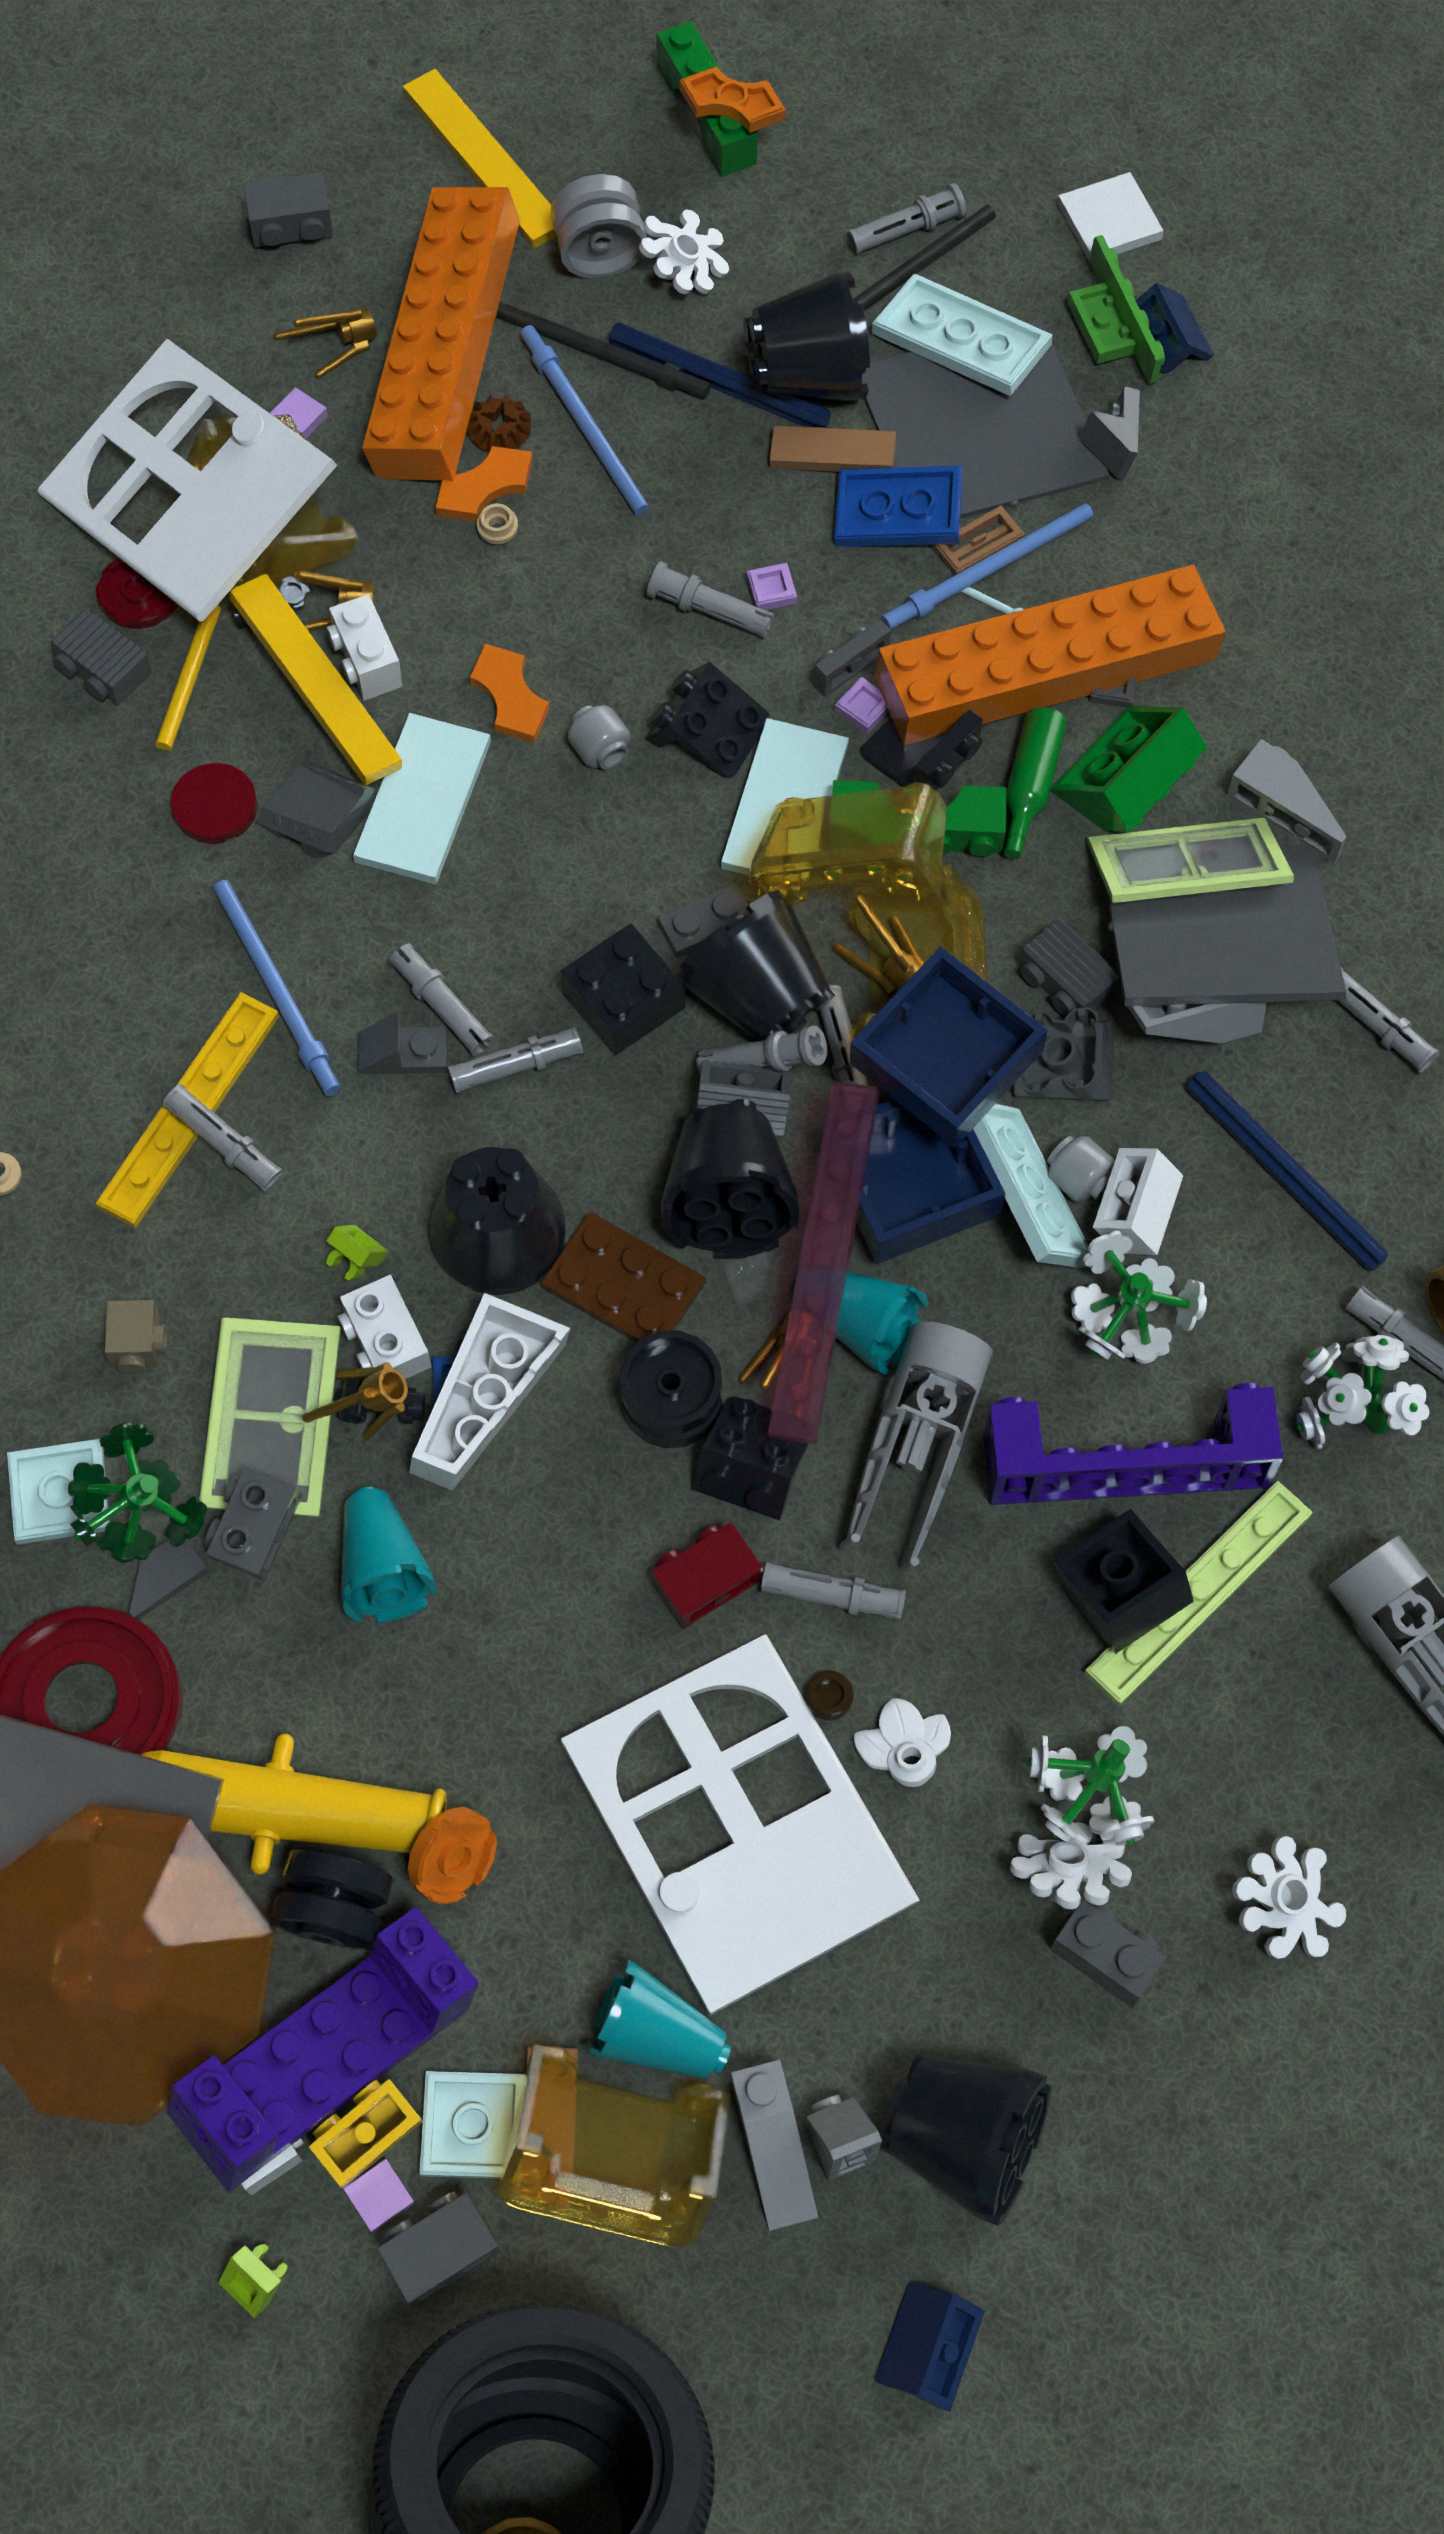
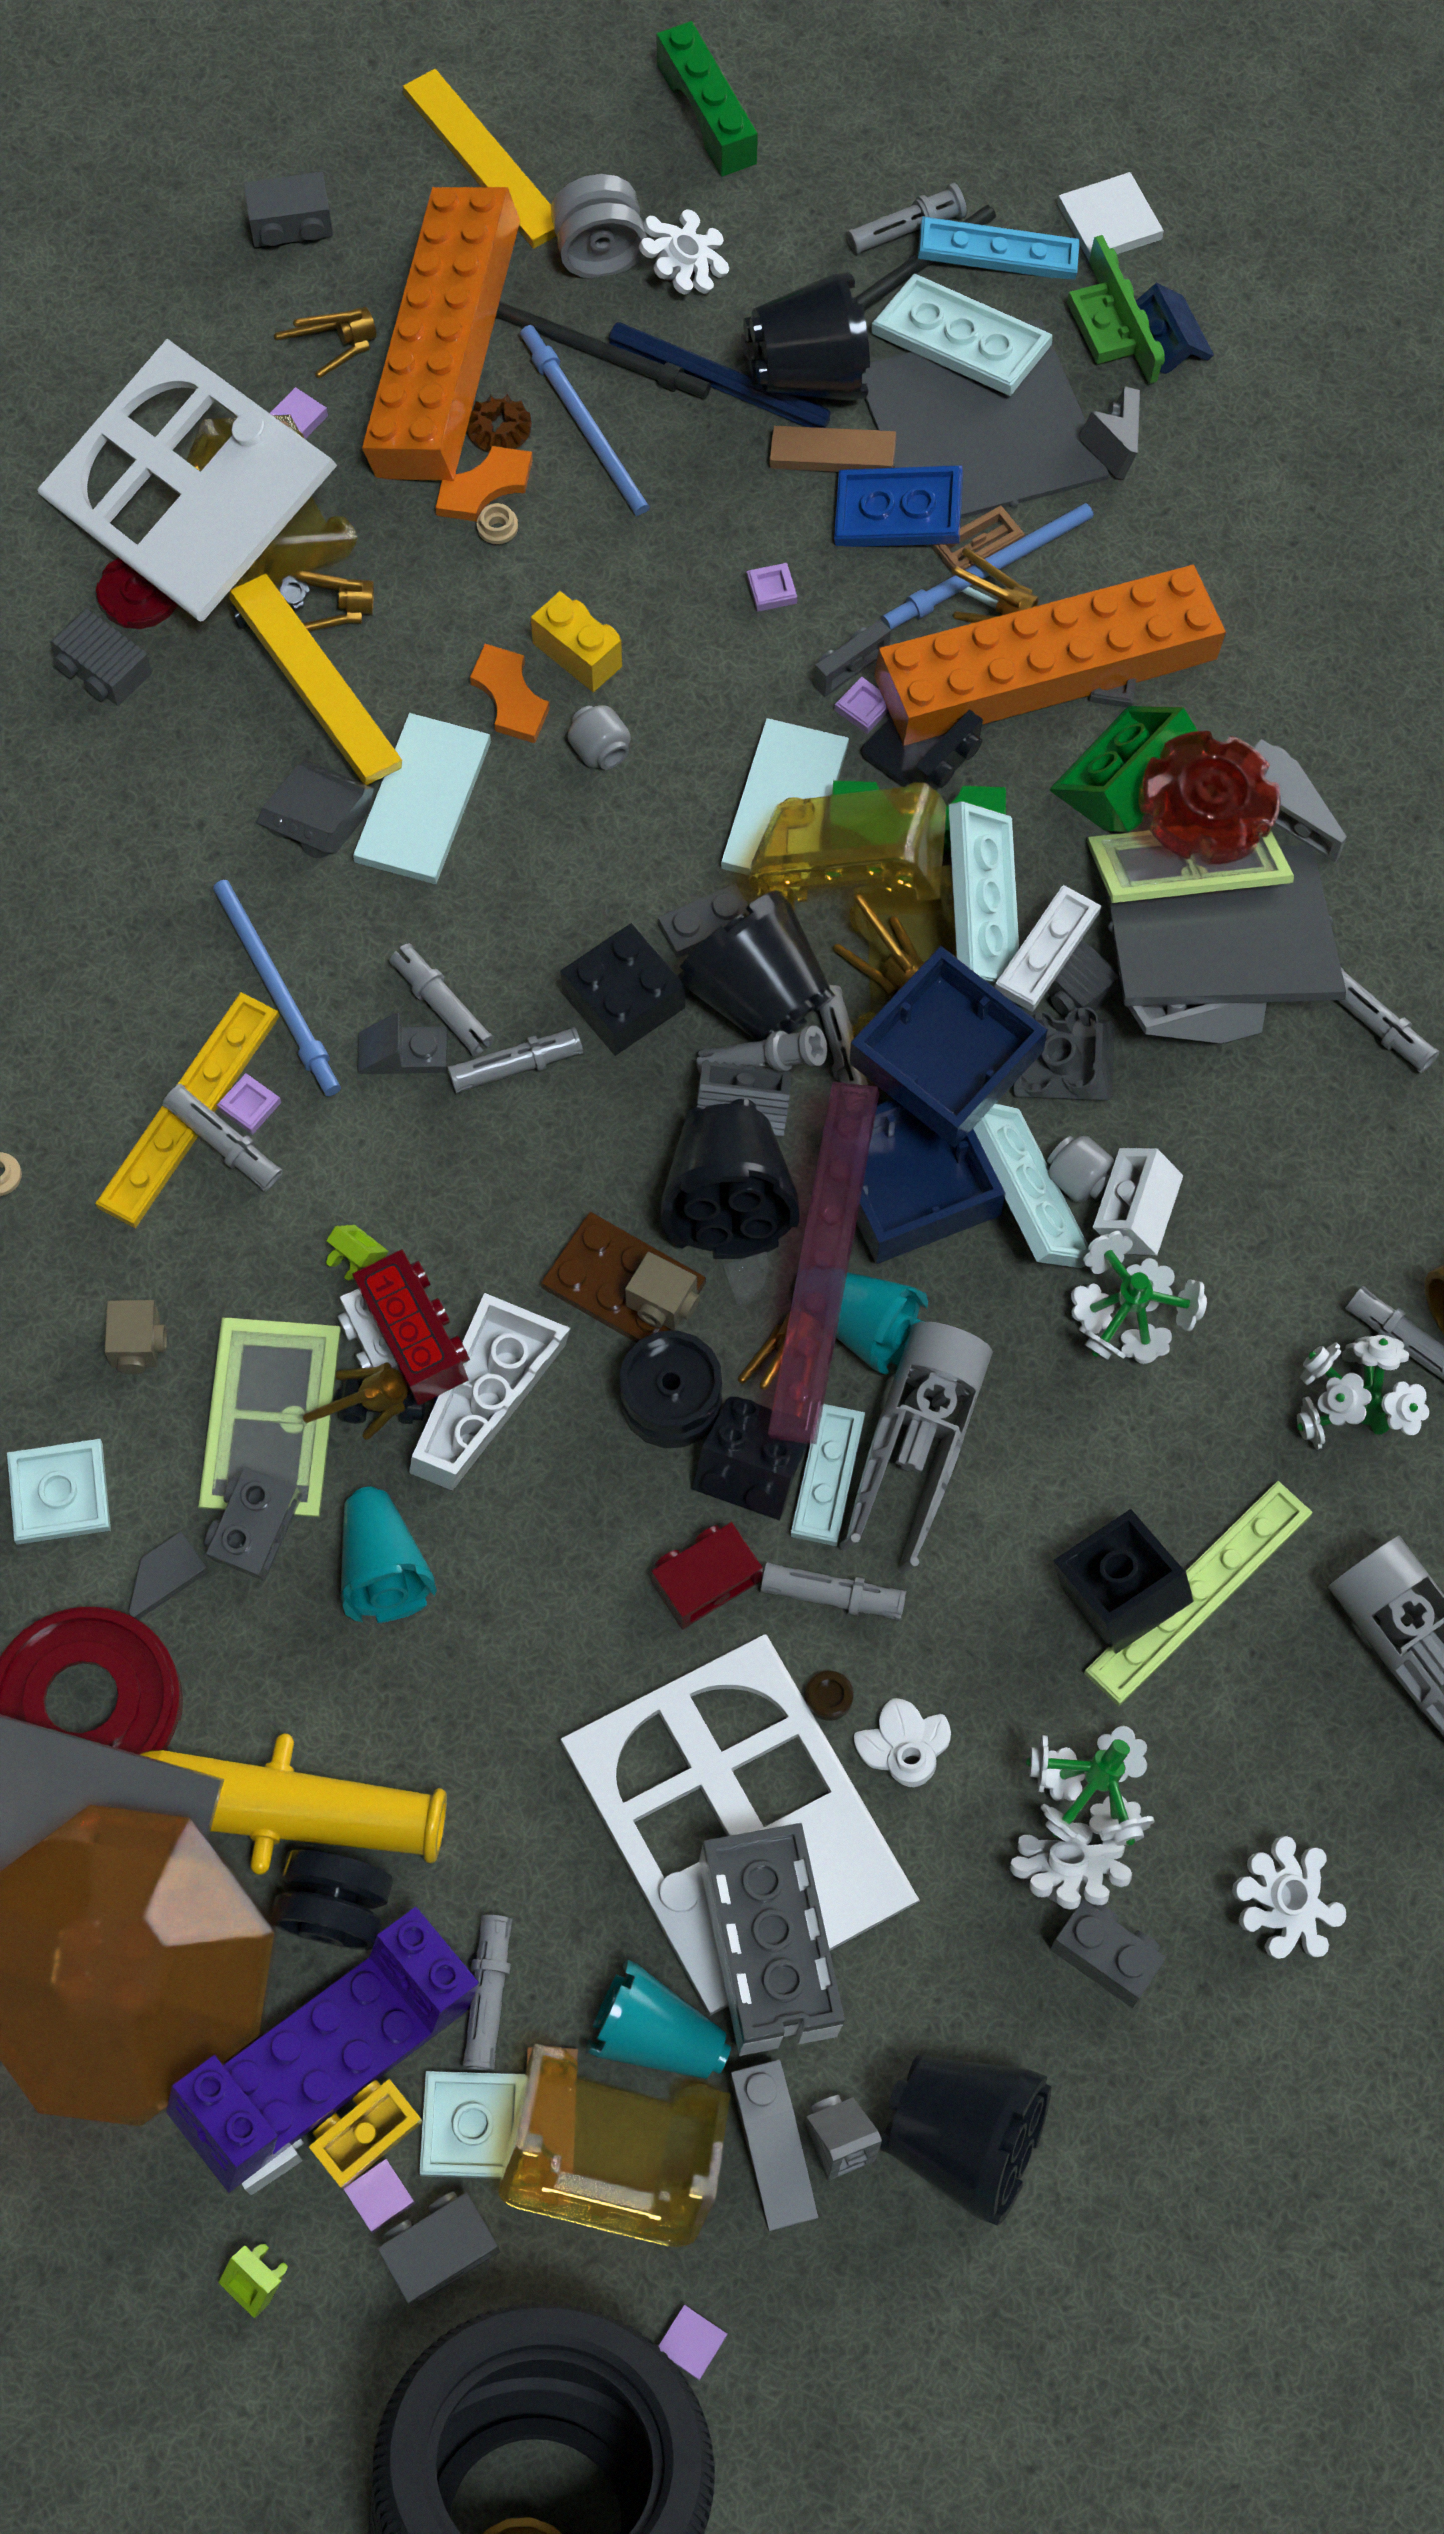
(146, 1488): dark green plant -> none
(186, 681): yellow bar -> none
(214, 803): dark red tile -> none
(249, 1103): none -> lavender tile
(365, 646): white brick -> none
(413, 1326): none -> dark red brick
(452, 1855): orange tile -> none
(486, 2005): none -> light grey pin
(498, 1243): black cone -> none
(577, 641): none -> yellow brick
(662, 1292): none -> dark tan brick
(692, 594): light grey pin -> none
(692, 2342): none -> lavender tile
(710, 719): black bracket -> none
(748, 103): orange tile -> none
(770, 1938): none -> dark grey piece
(828, 1476): none -> light aqua tile
(930, 2345): dark blue panel -> none
(983, 889): none -> light aqua tile
(998, 248): none -> medium azure tile
(1010, 599): none -> pearl gold plant
(1033, 772): green piece -> none
(1047, 948): none -> white tile
(1209, 797): none -> clear red piece
(1240, 1457): dark purple plate -> none
(1287, 1171): dark blue axle -> none

